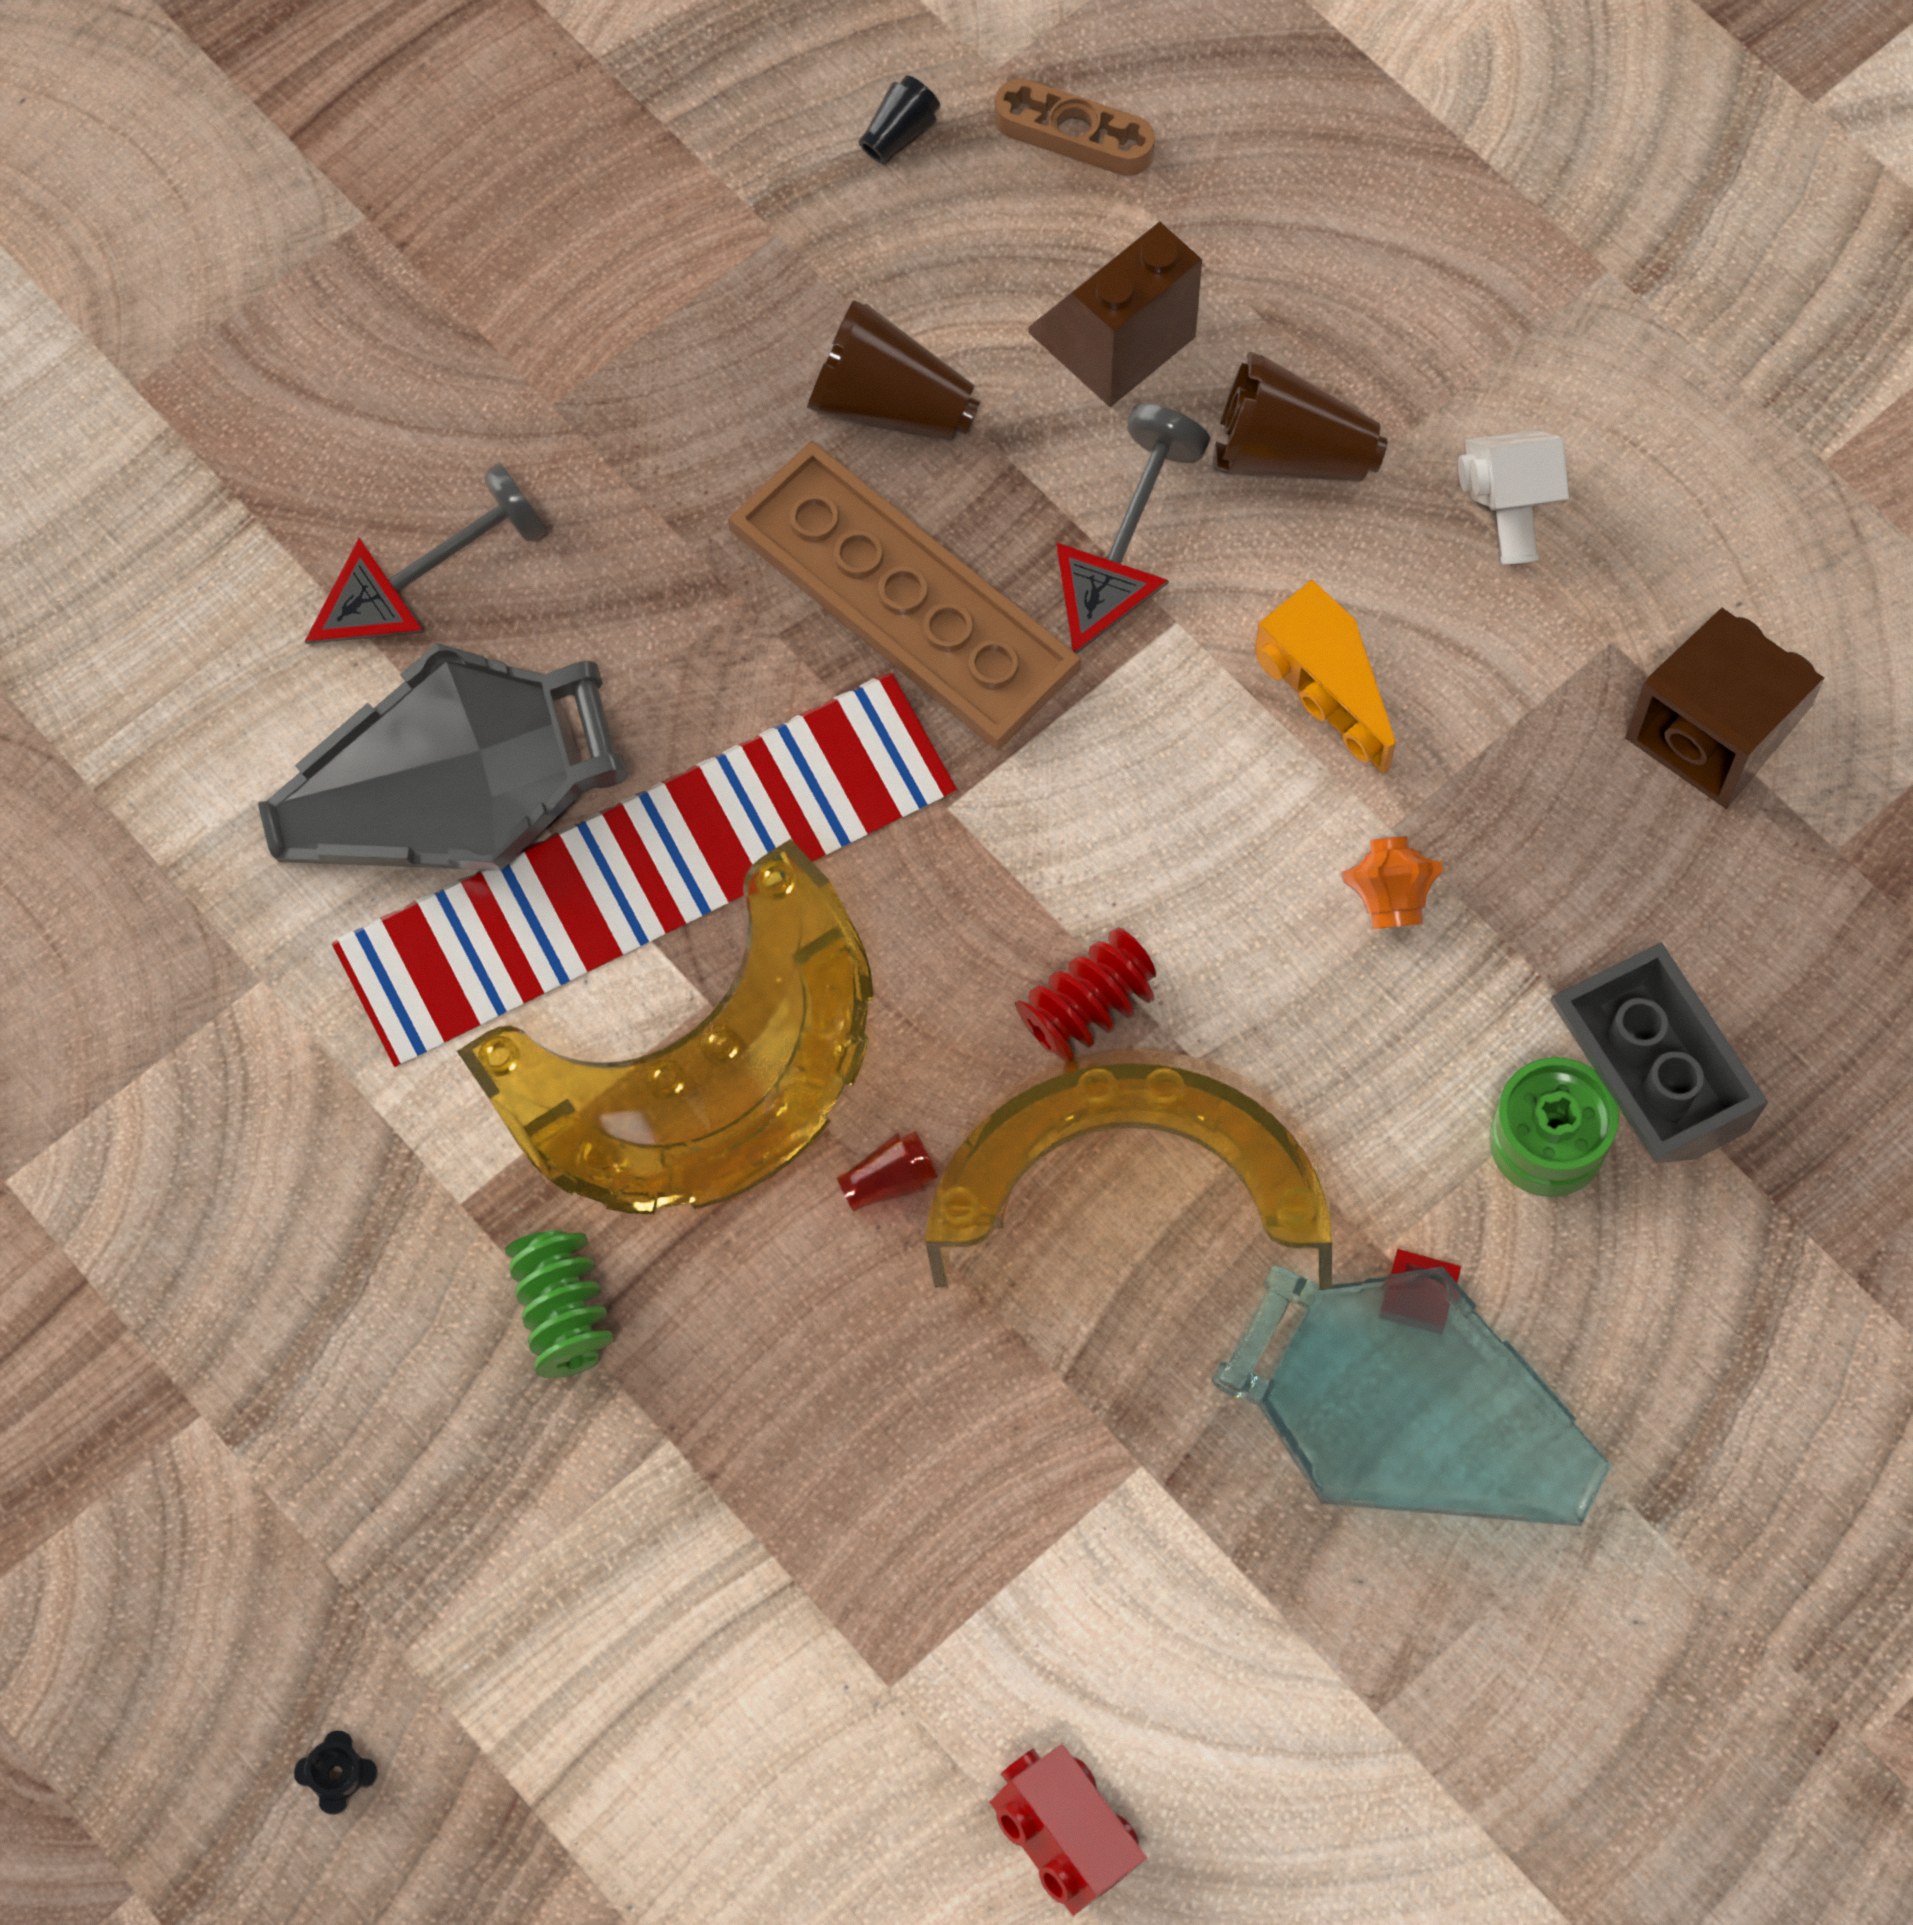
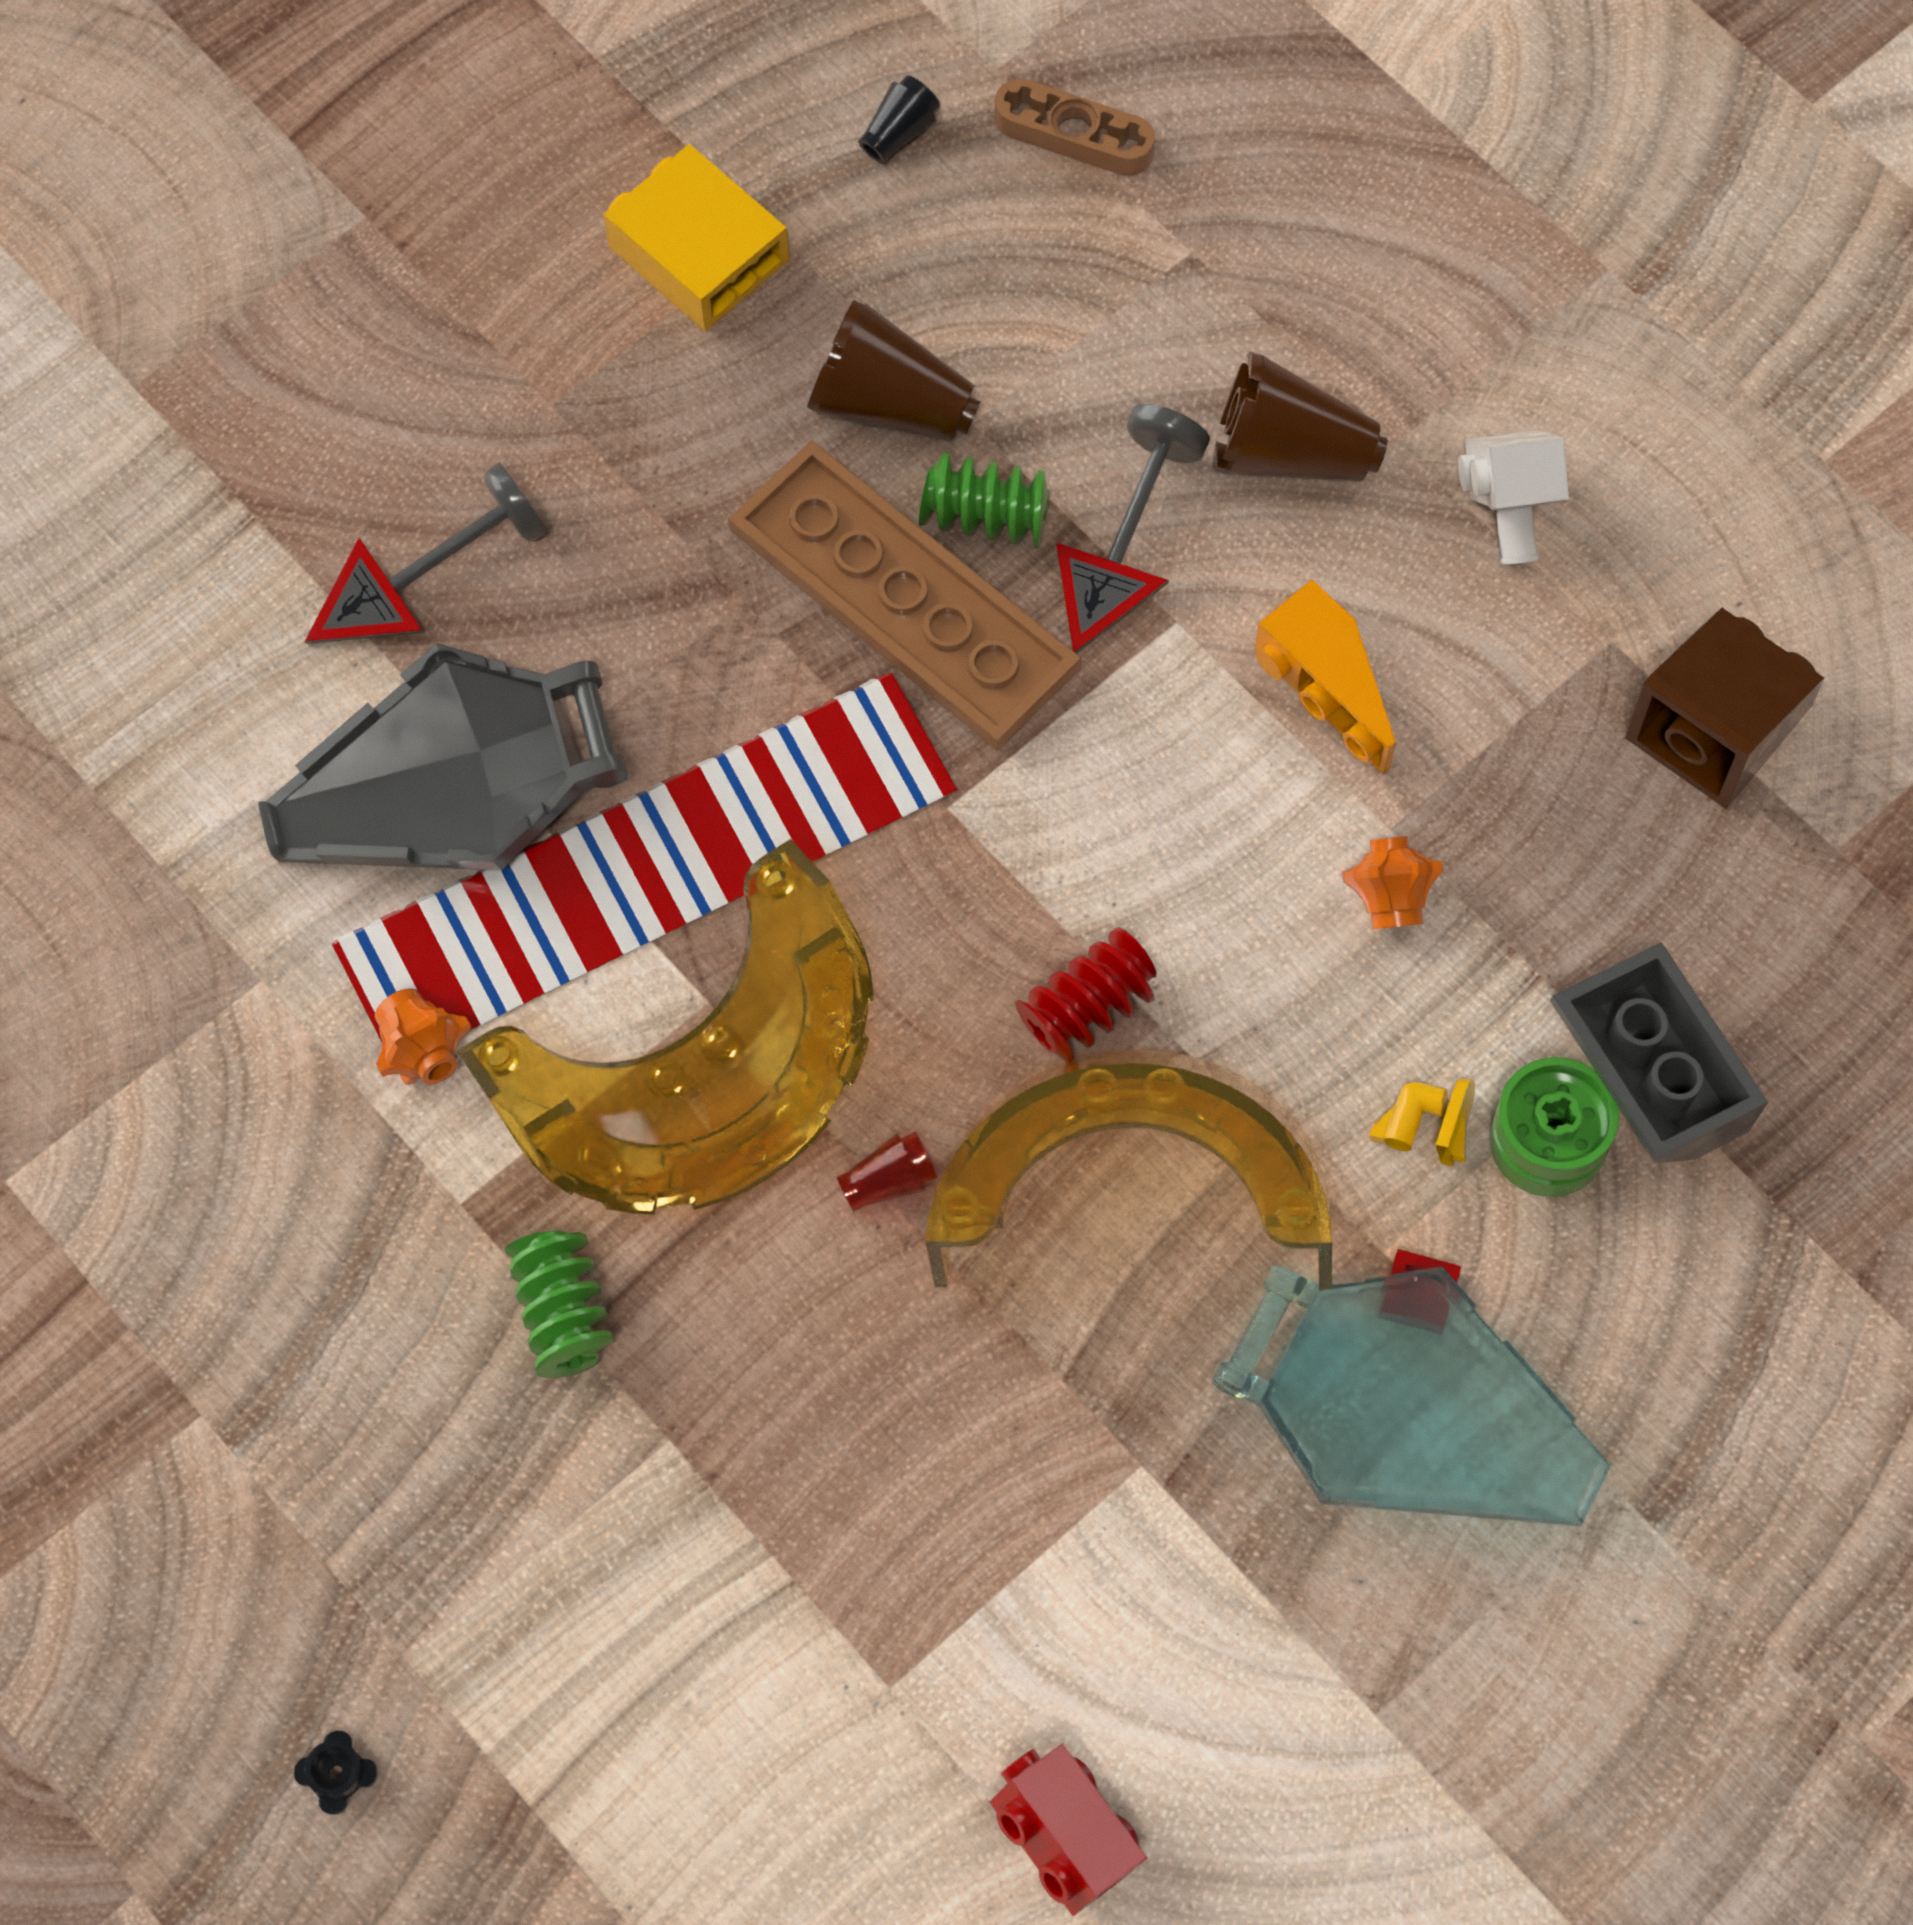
(418, 1038): none -> orange rock
(696, 236): none -> yellow brick
(985, 499): none -> bright green piece
(1126, 315): reddish brown slope -> none
(1402, 1121): none -> yellow piece

